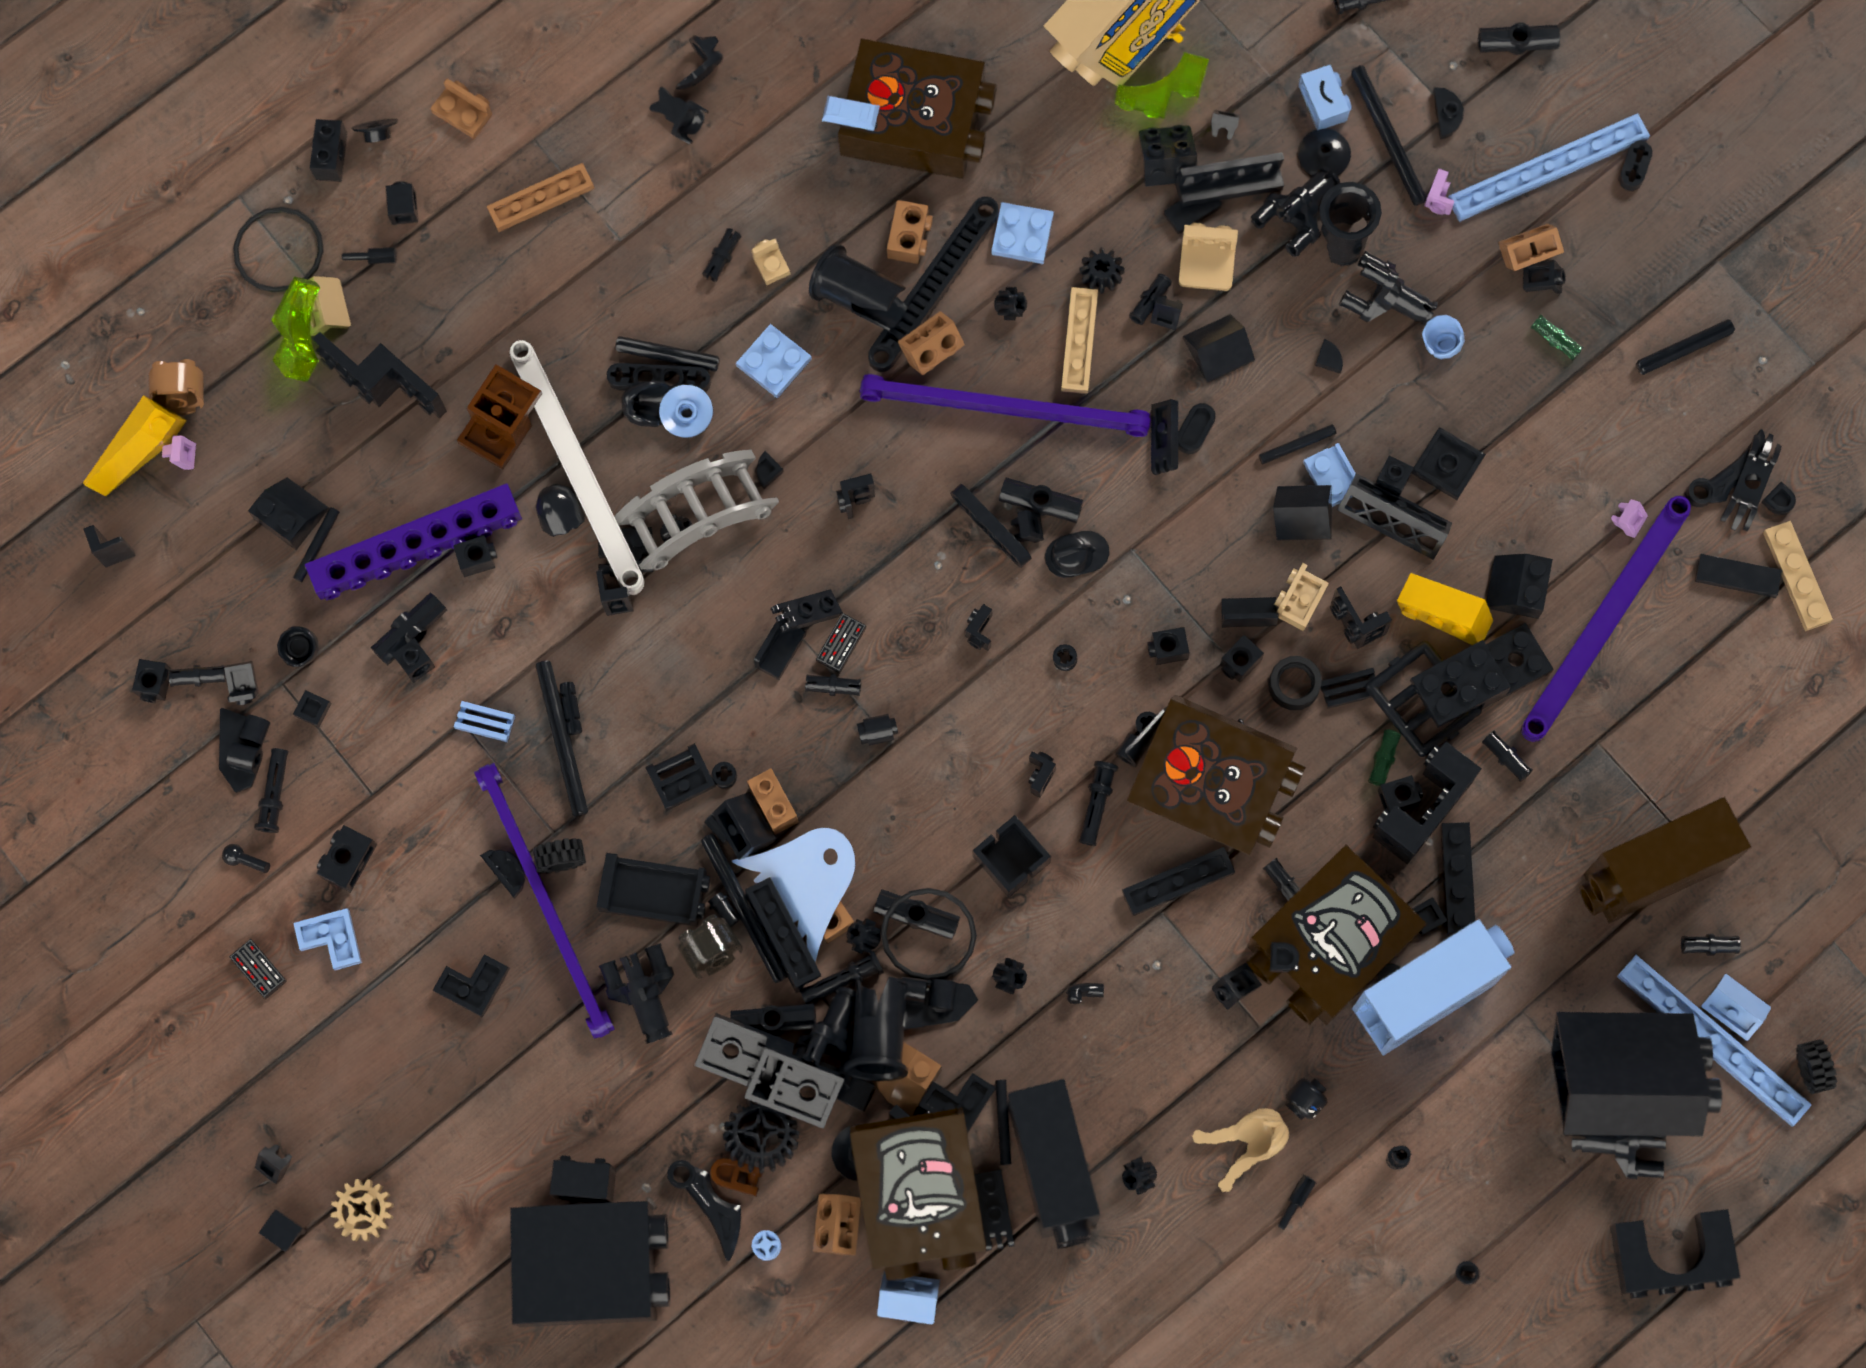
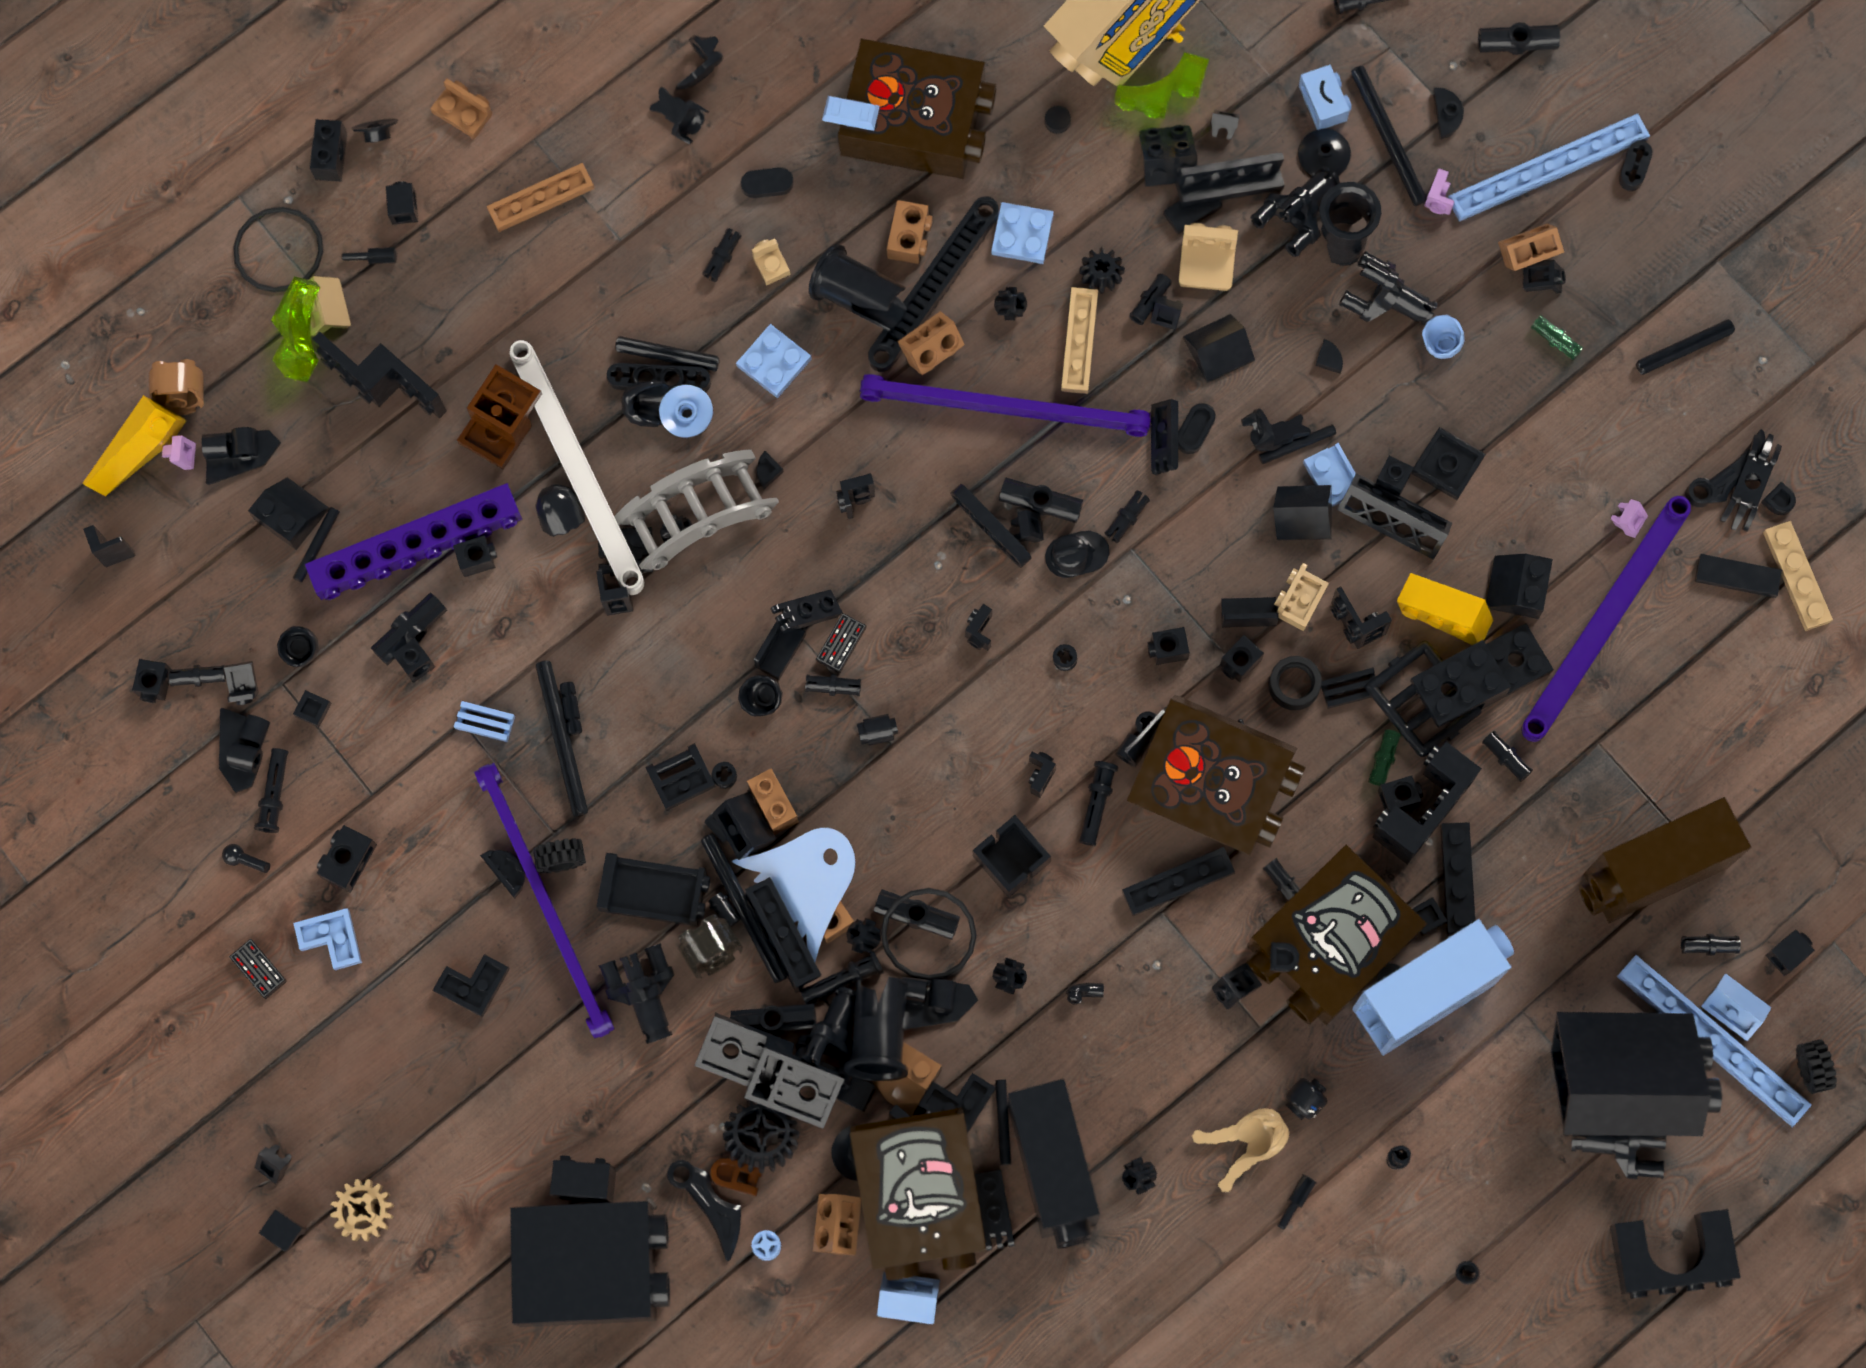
(236, 452): none -> black panel
(760, 695): none -> black hair
(767, 182): none -> black tile
(1057, 119): none -> black tile
(1127, 516): none -> black pin
(1271, 437): none -> black hair
(1791, 952): none -> black brick

